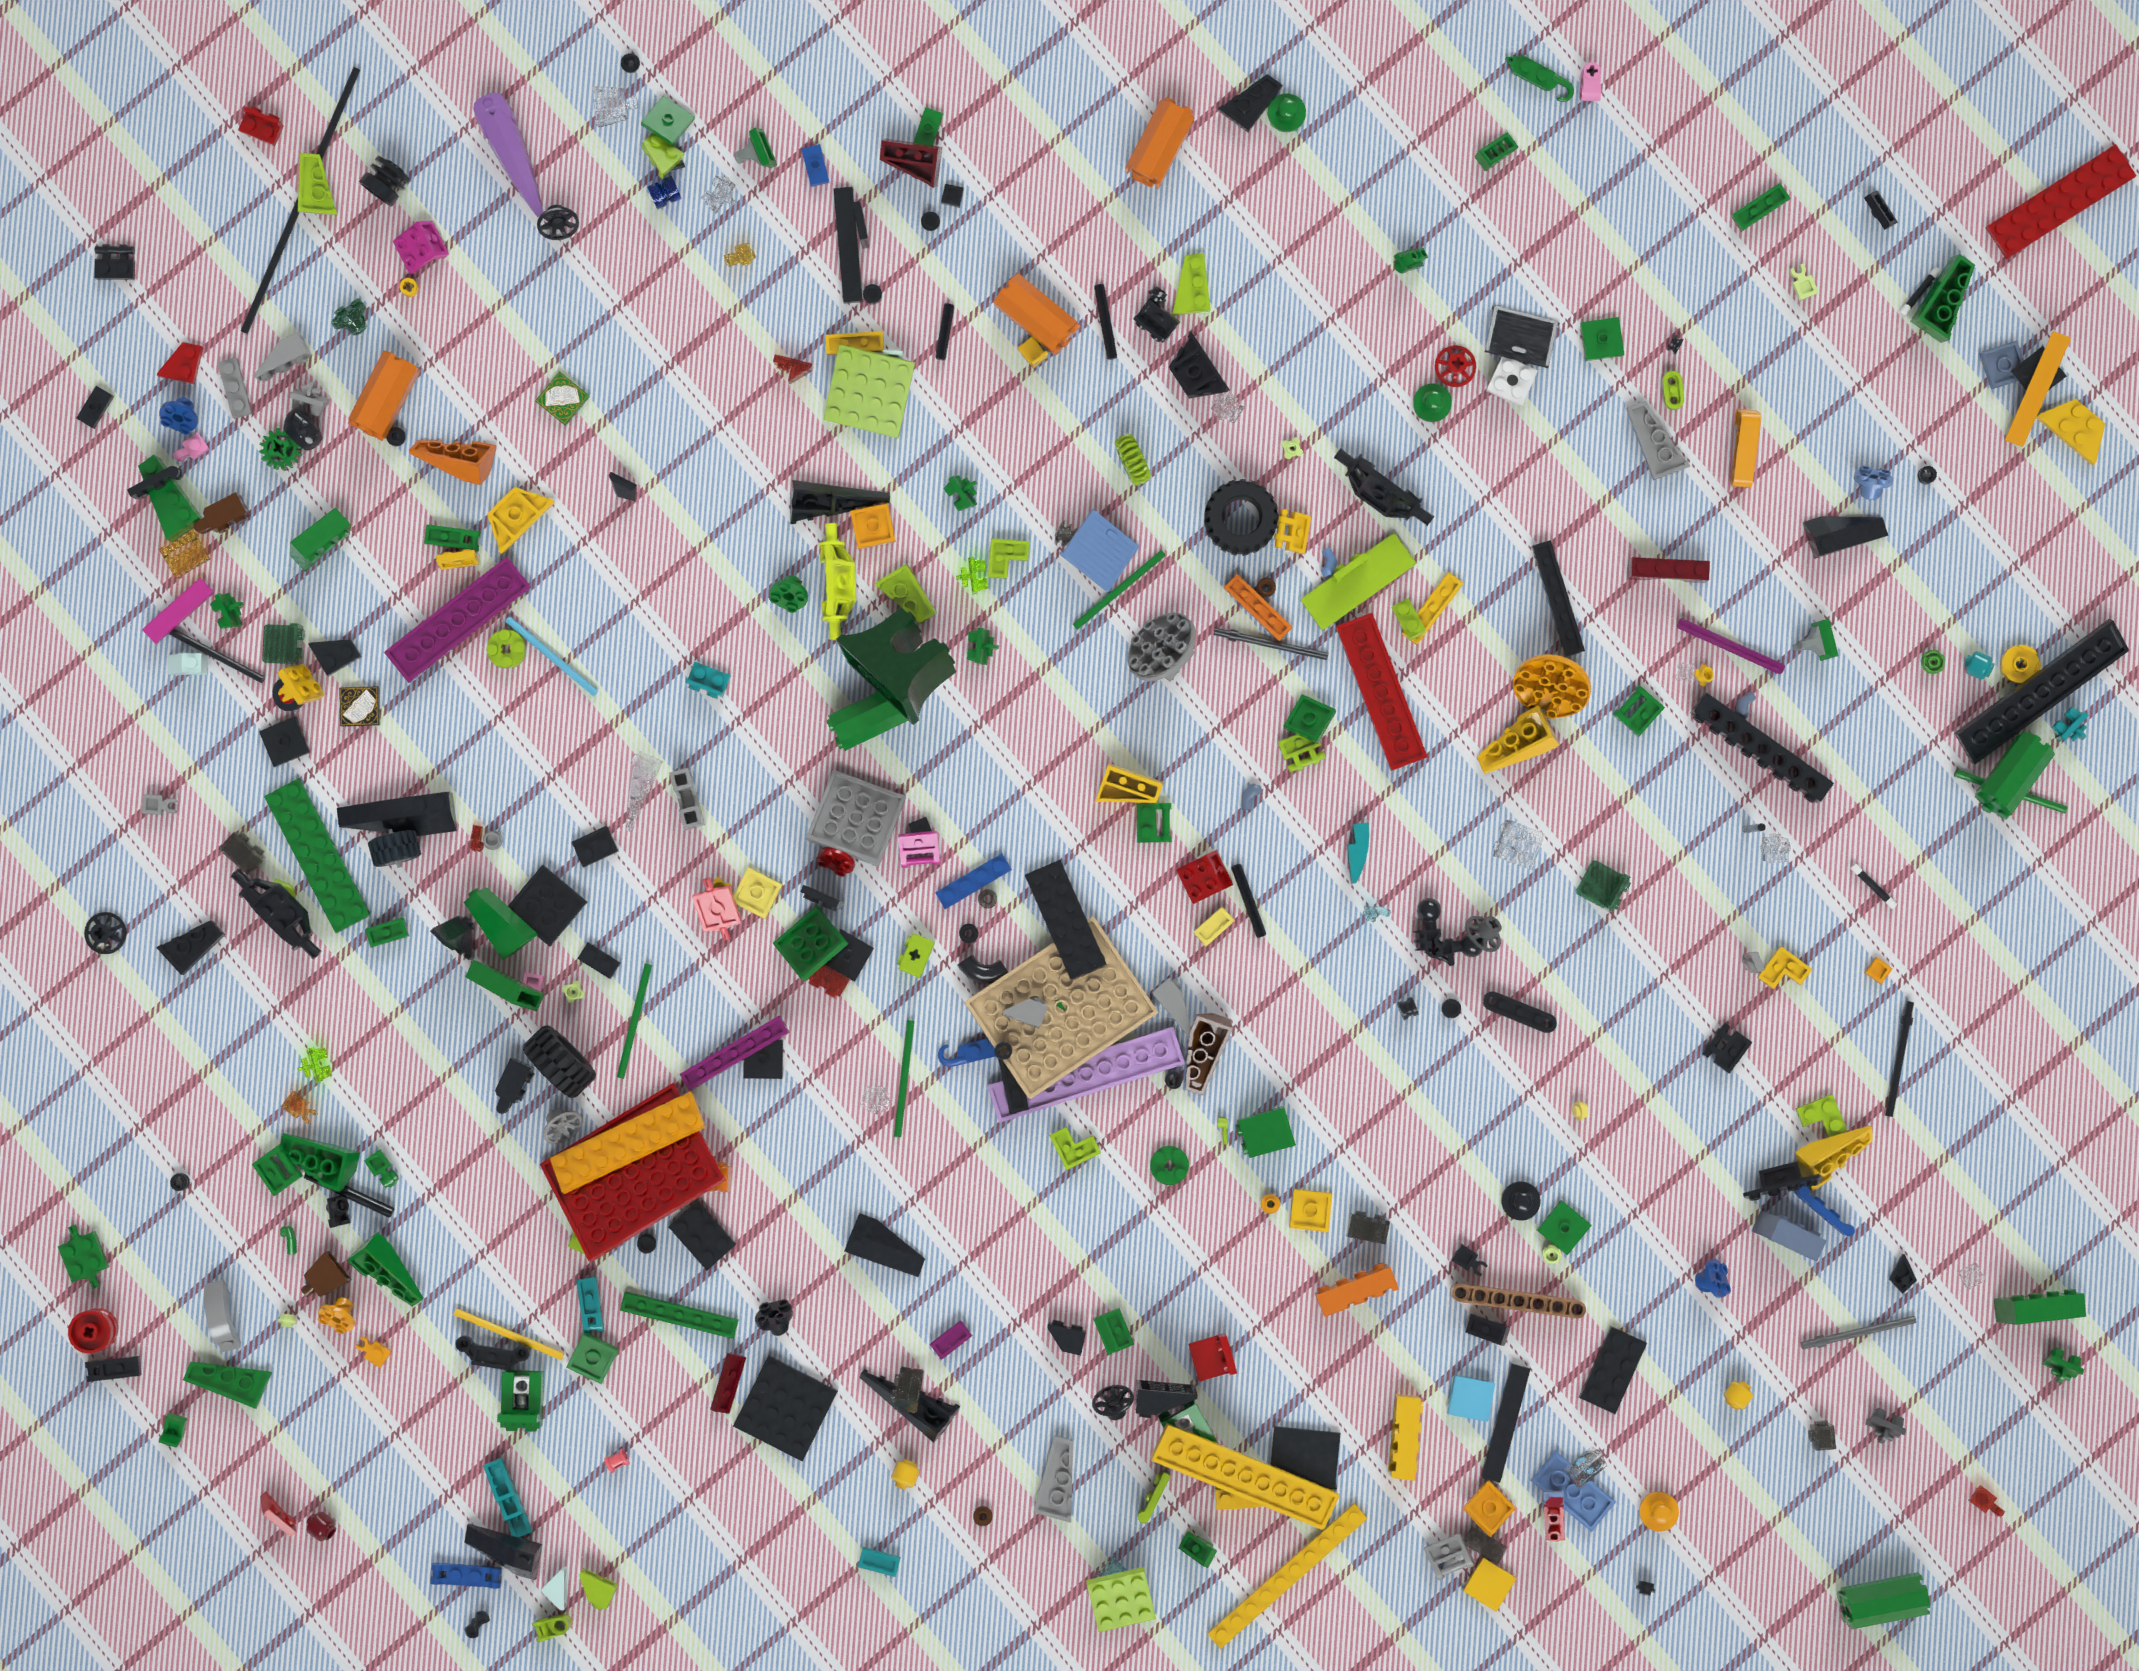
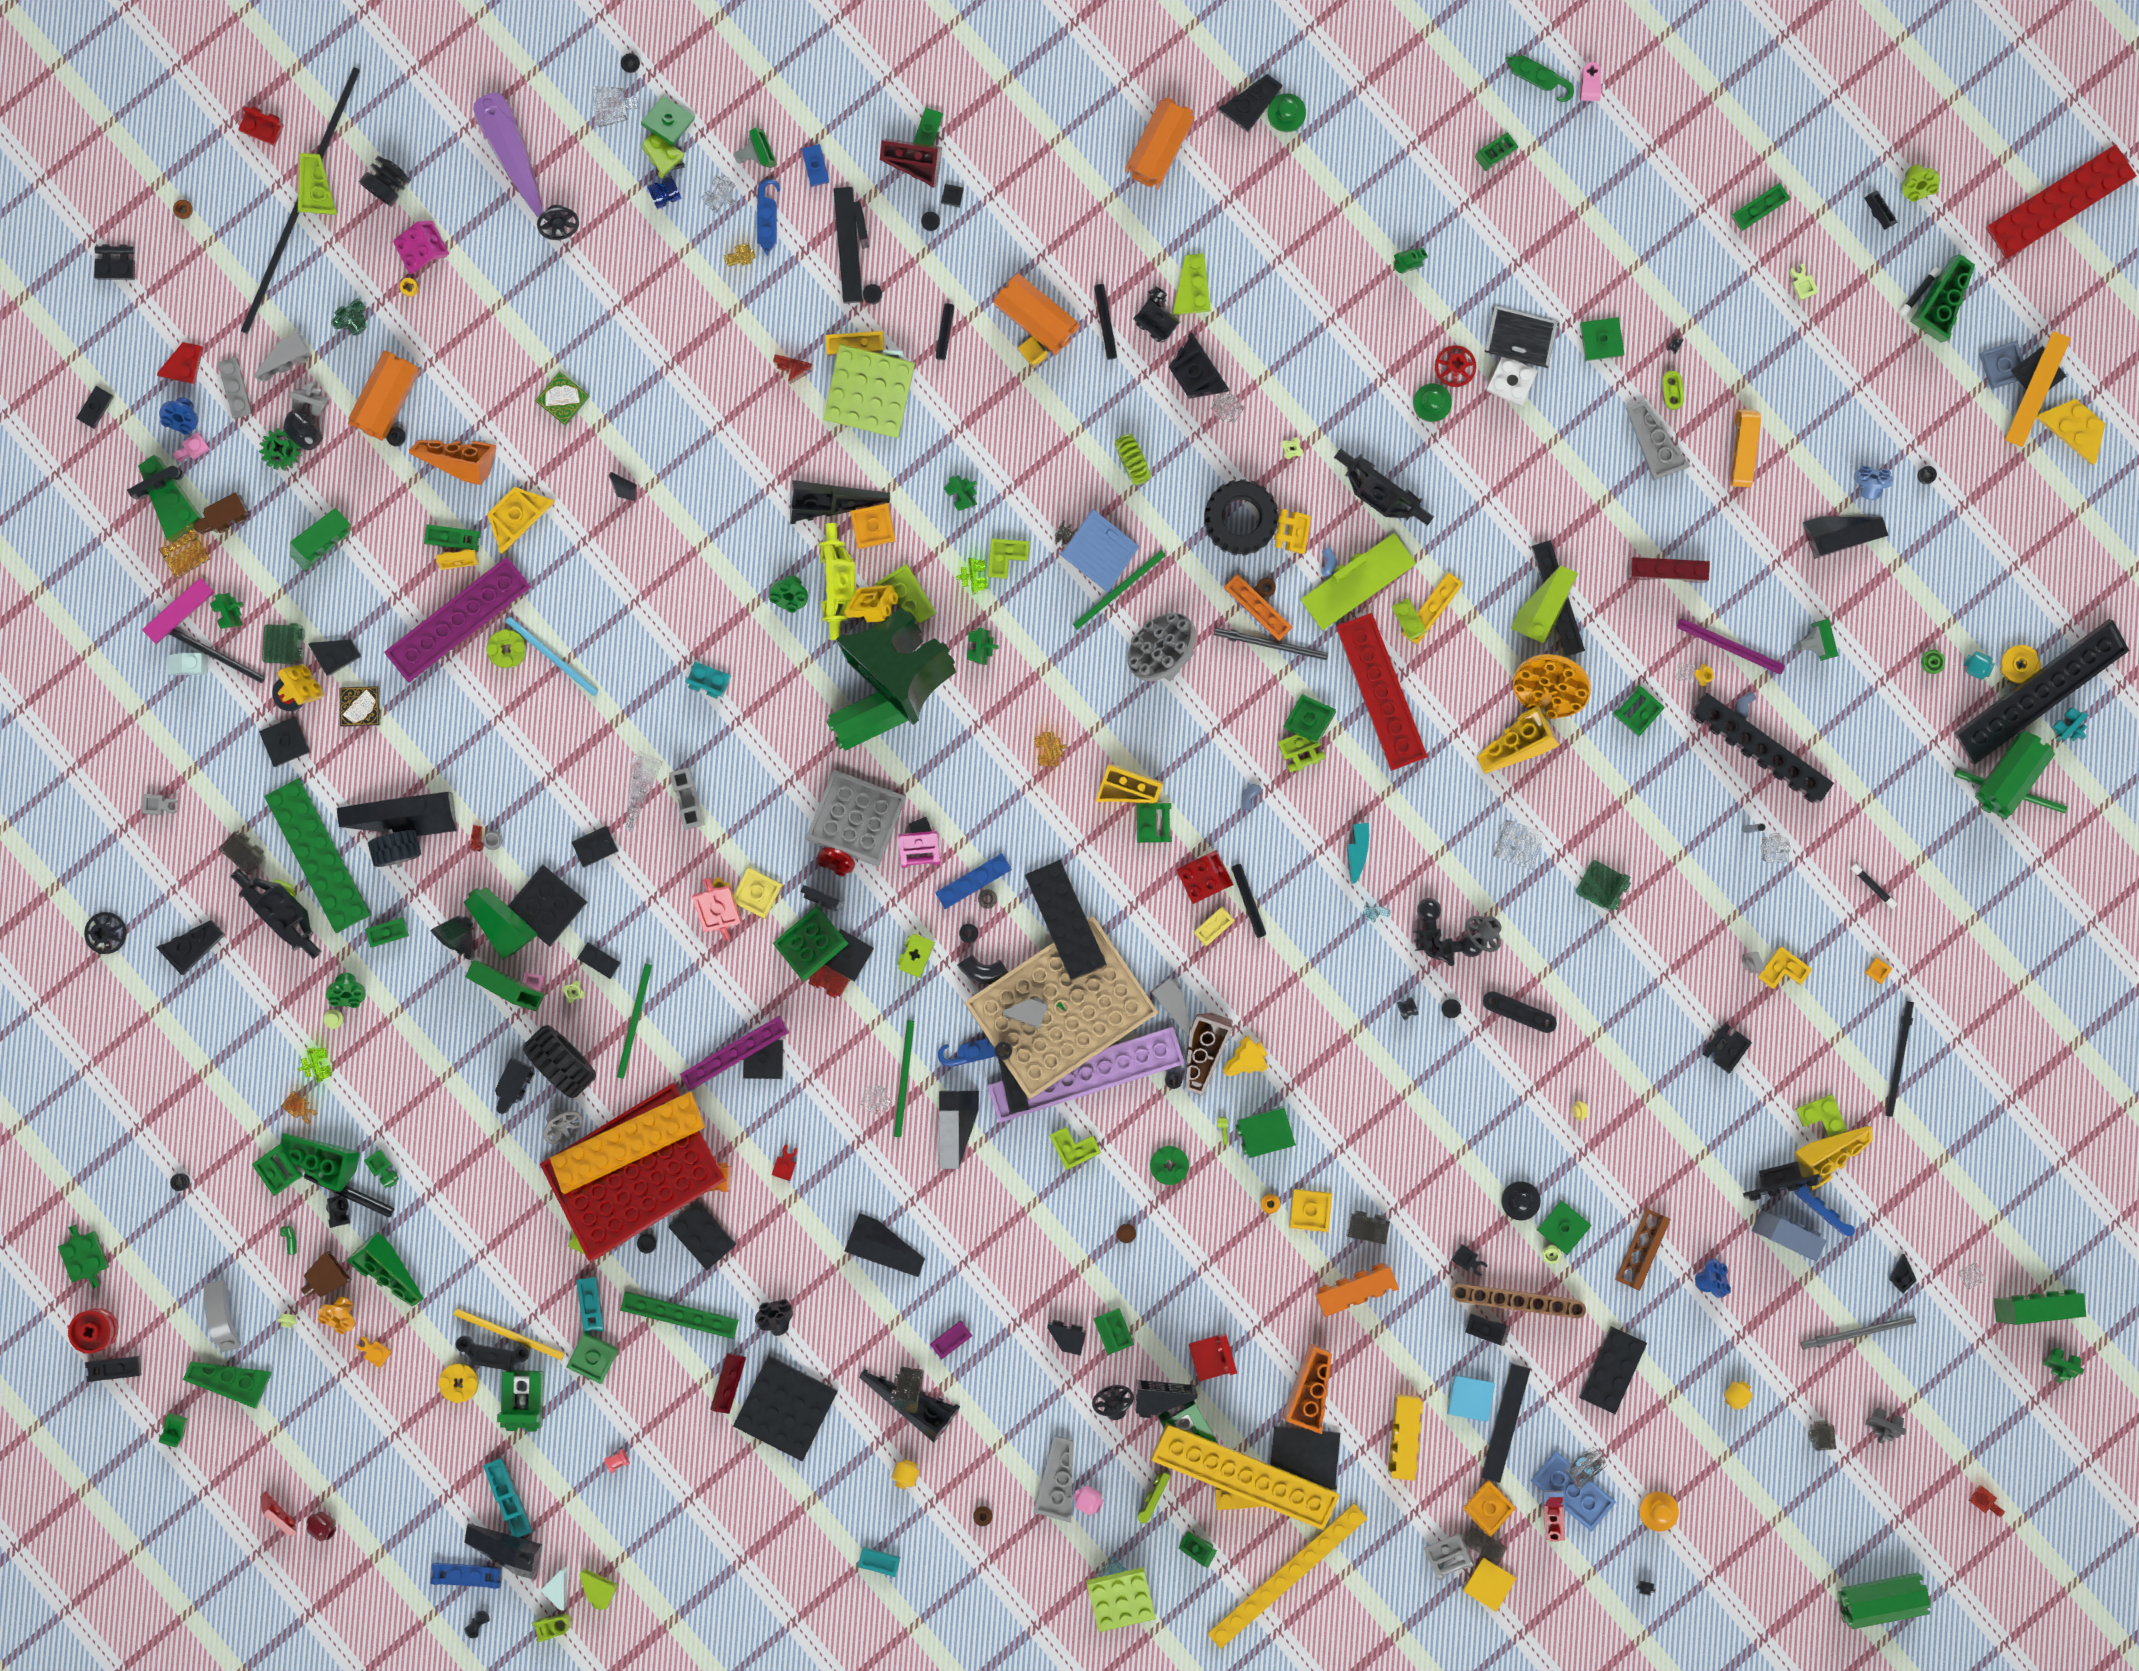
(177, 209): none -> dark orange plate
(333, 1019): none -> yellowish green plate
(345, 991): none -> green plate
(469, 1383): none -> yellow plate
(766, 217): none -> blue plate
(784, 1166): none -> red plate
(872, 603): none -> yellow plate
(956, 1121): none -> black wedge
(1052, 747): none -> clear yellow hips
(1088, 1500): none -> bright pink head
(1126, 1233): none -> reddish brown plate
(1247, 1058): none -> yellow rock
(1309, 1391): none -> orange wedge
(1542, 610): none -> lime wedge
(1649, 1253): none -> dark orange fence
(1920, 182): none -> lime plate

